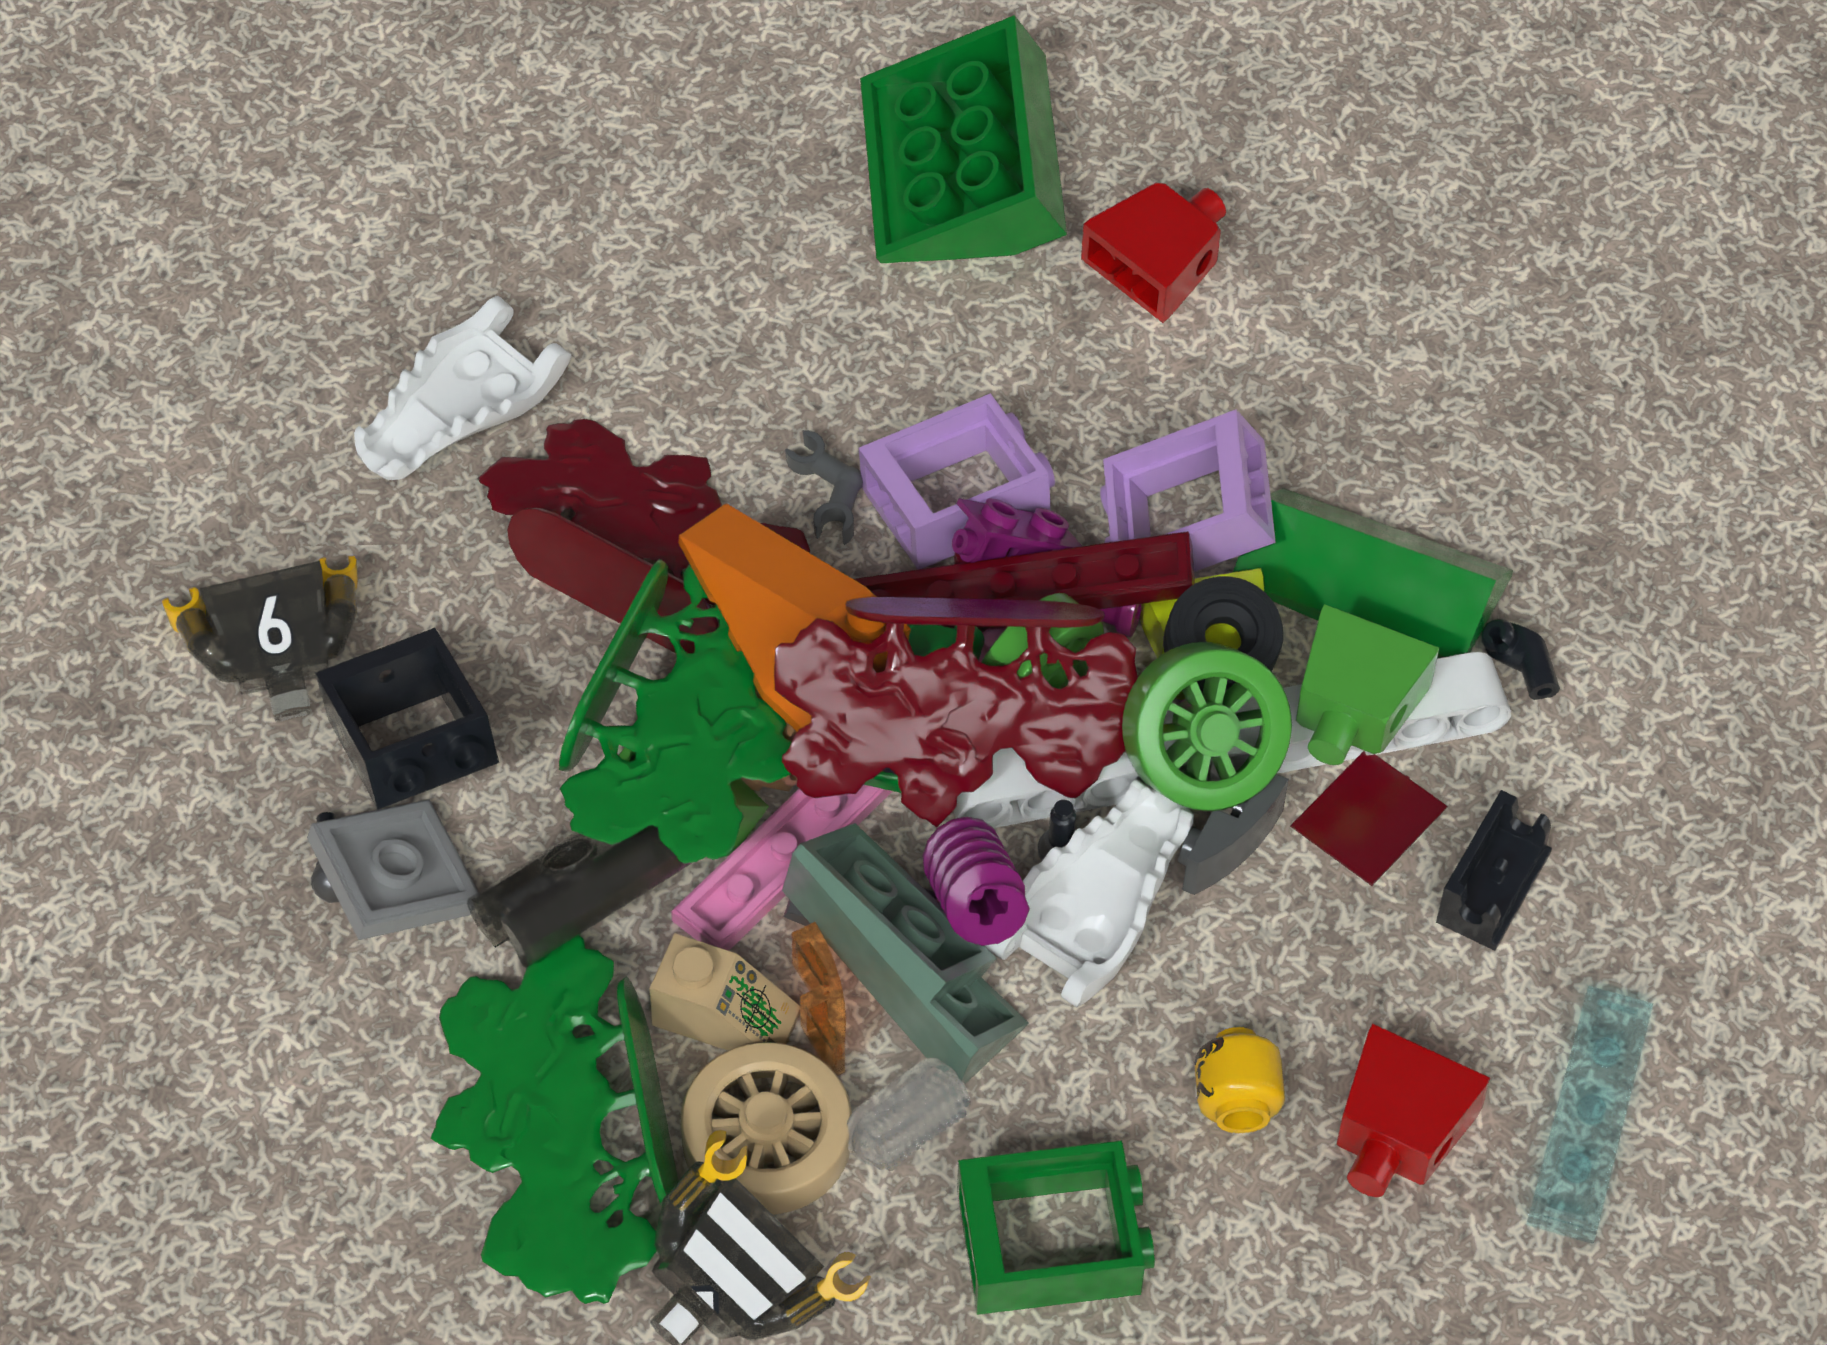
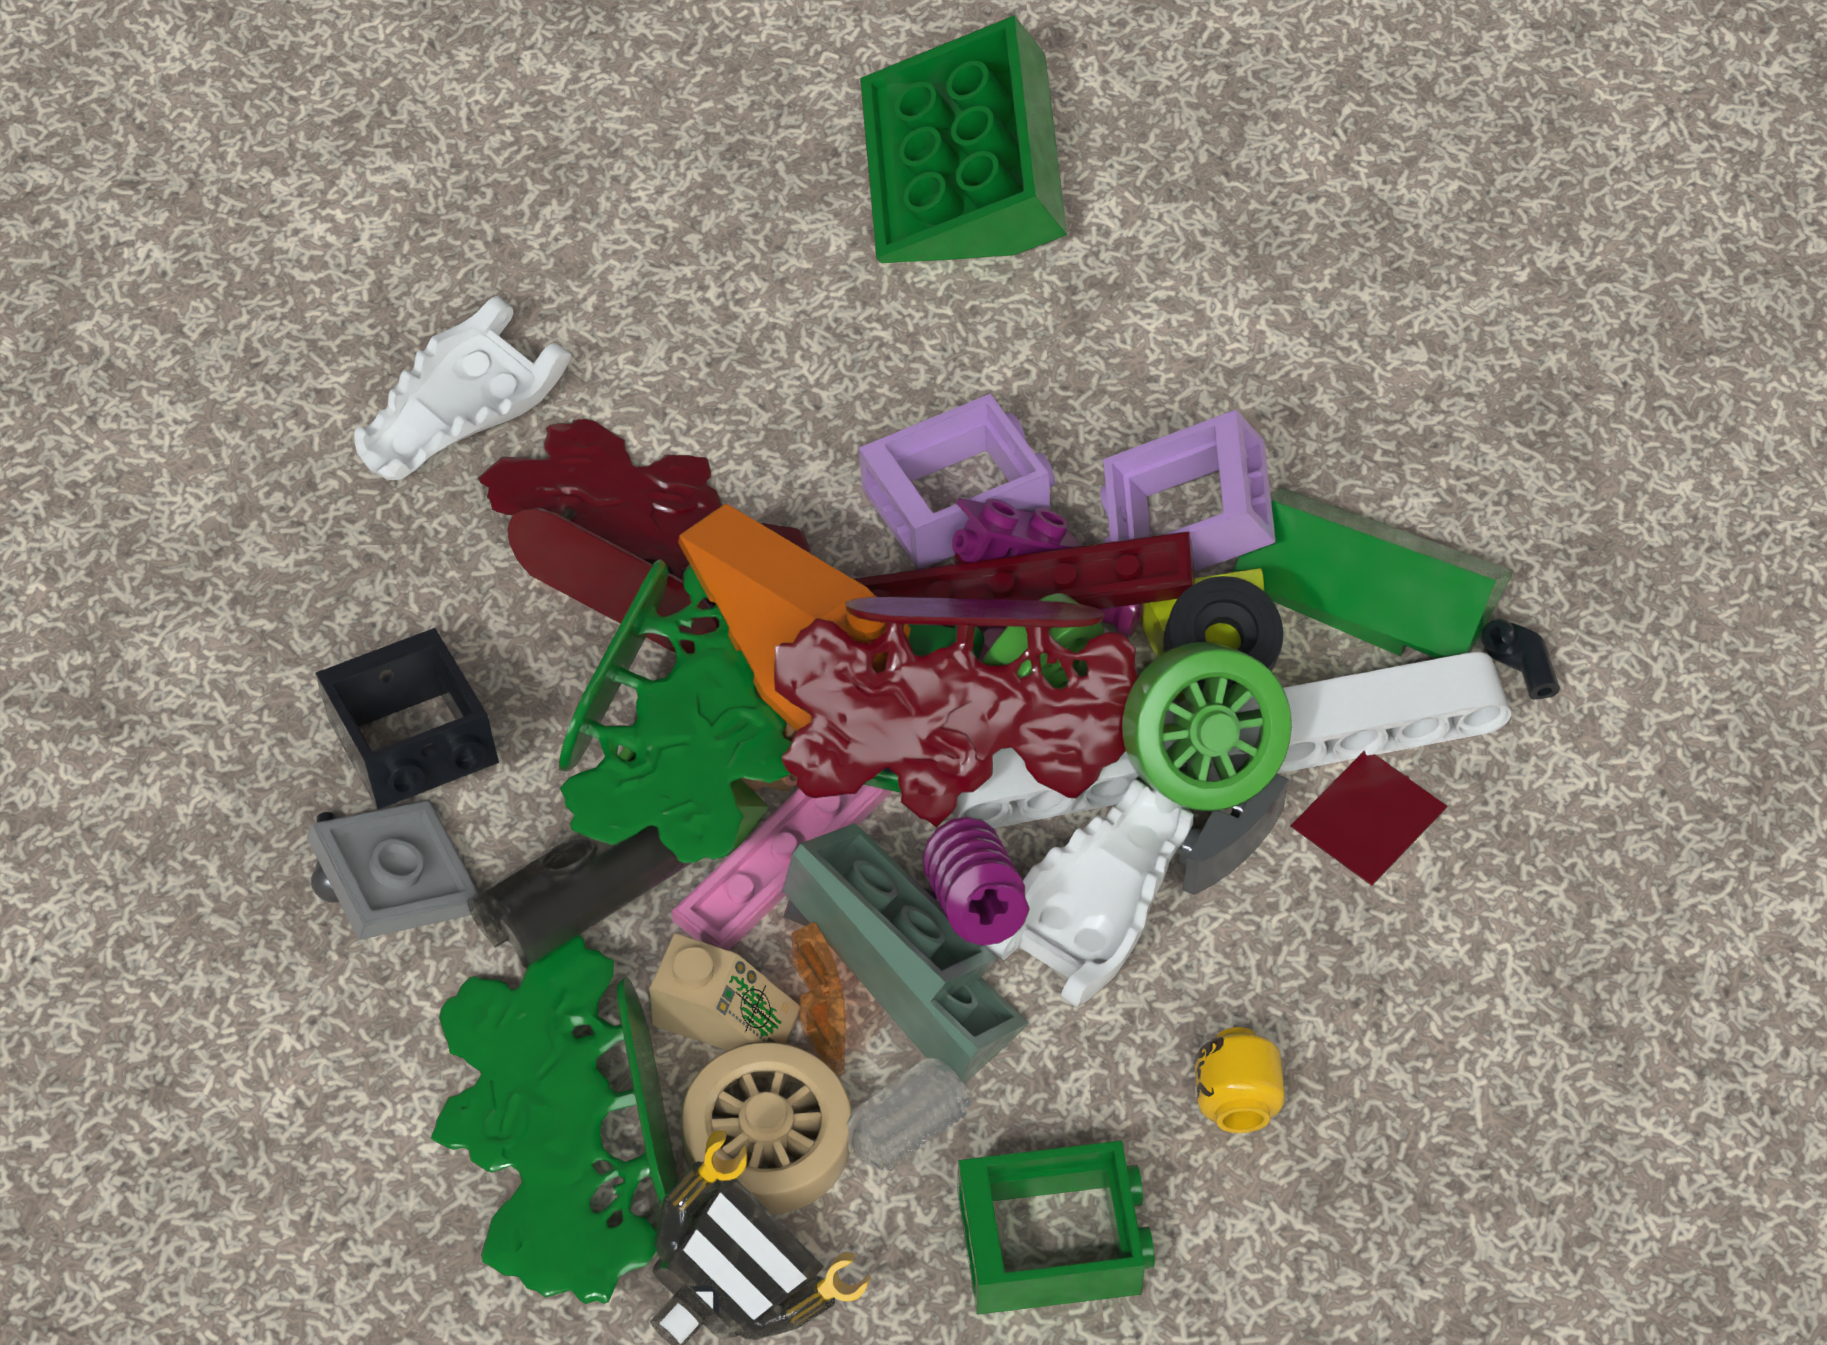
(271, 629): clear smoke torso -> none
(845, 478): dark grey arm -> none
(1061, 828): black piece -> none
(1156, 245): red torso -> none
(1360, 684): bright green torso -> none
(1405, 1111): red torso -> none
(1495, 874): black hinge -> none
(1590, 1115): clear light blue tile -> none

